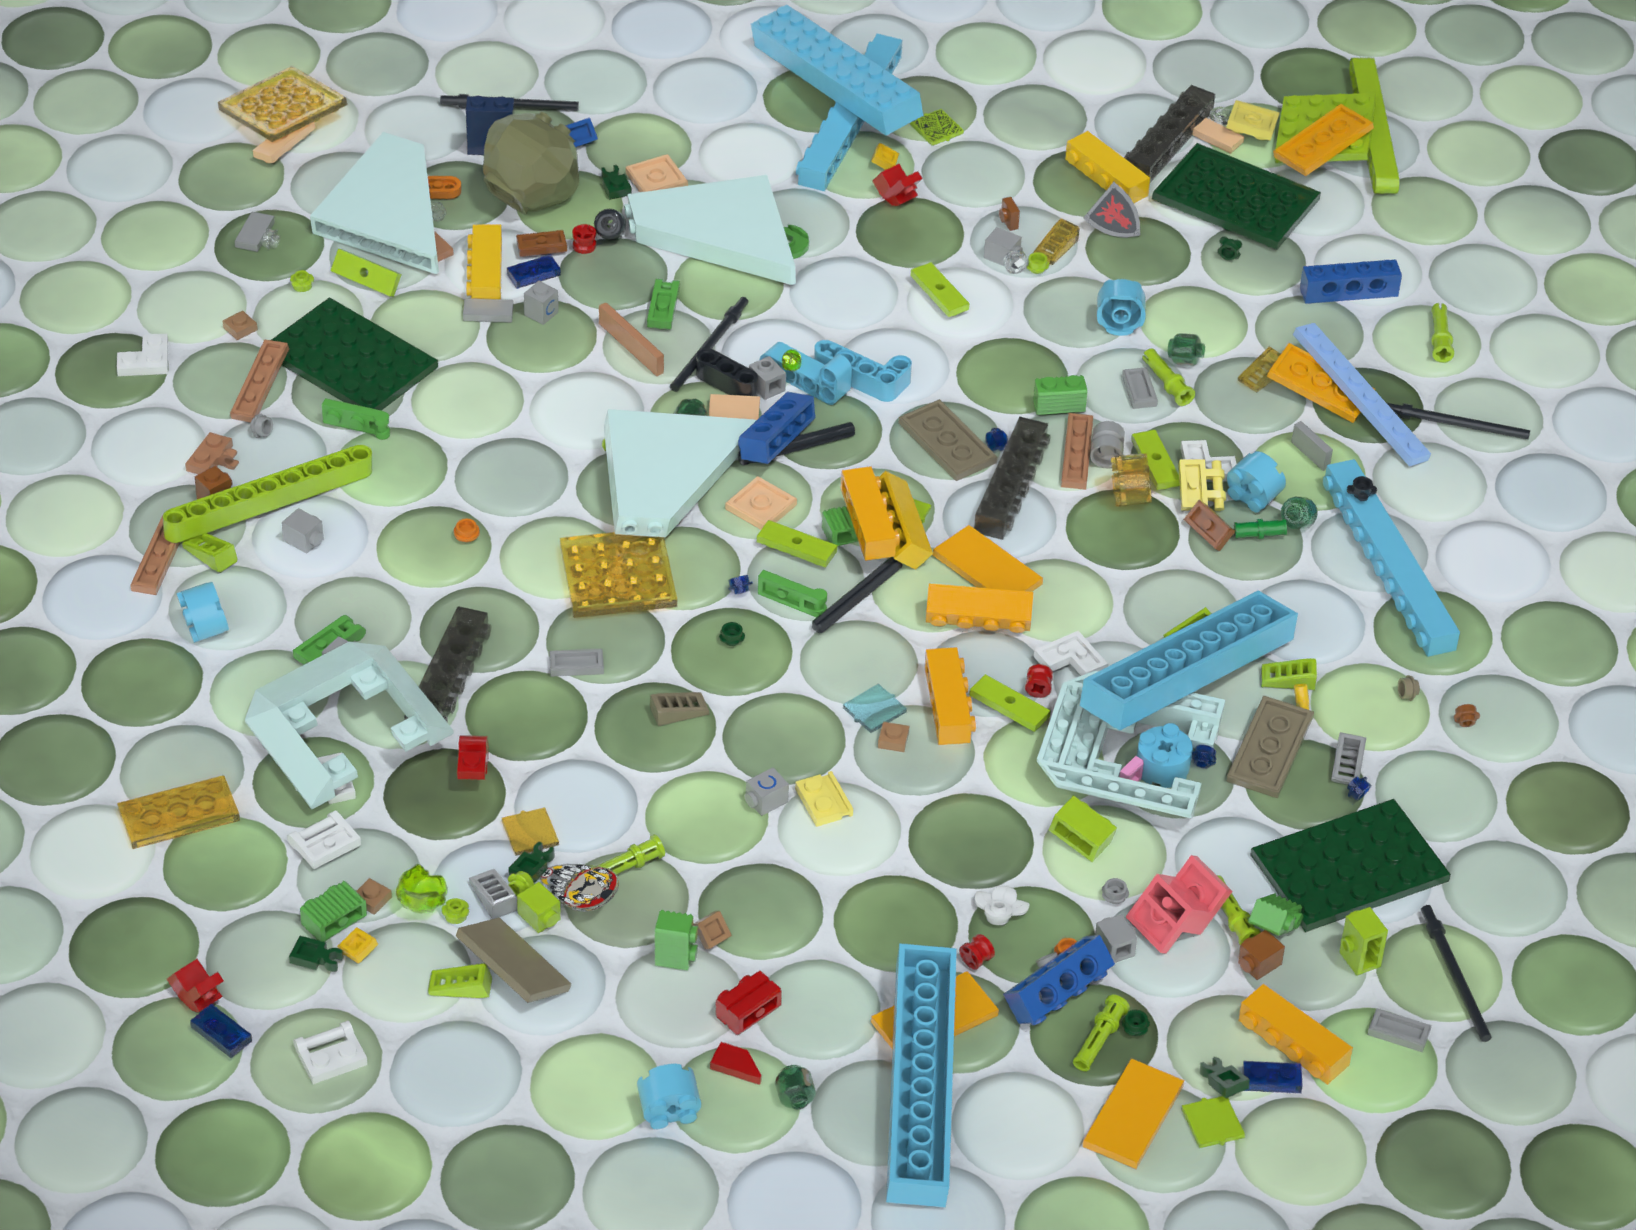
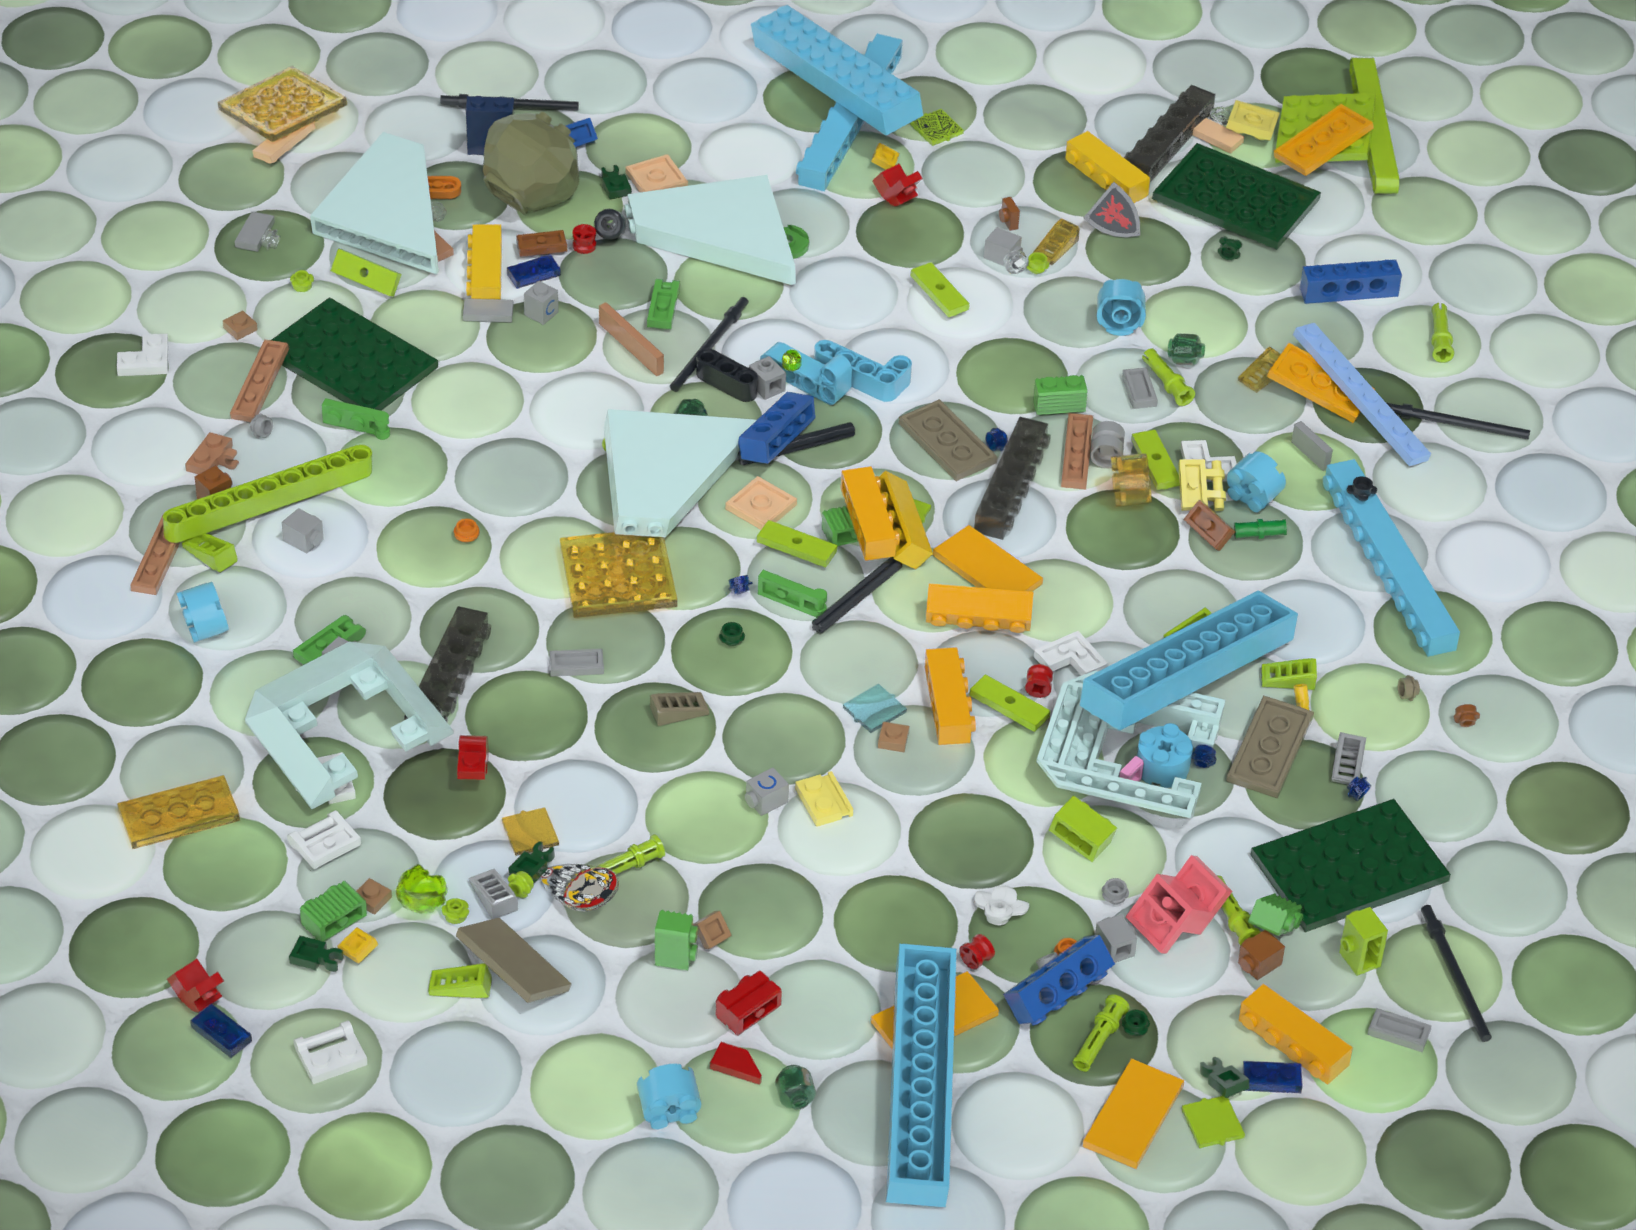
(538, 907): lime brick -> none
(734, 406): light nougat tile -> none
(1299, 512): clear green head -> none

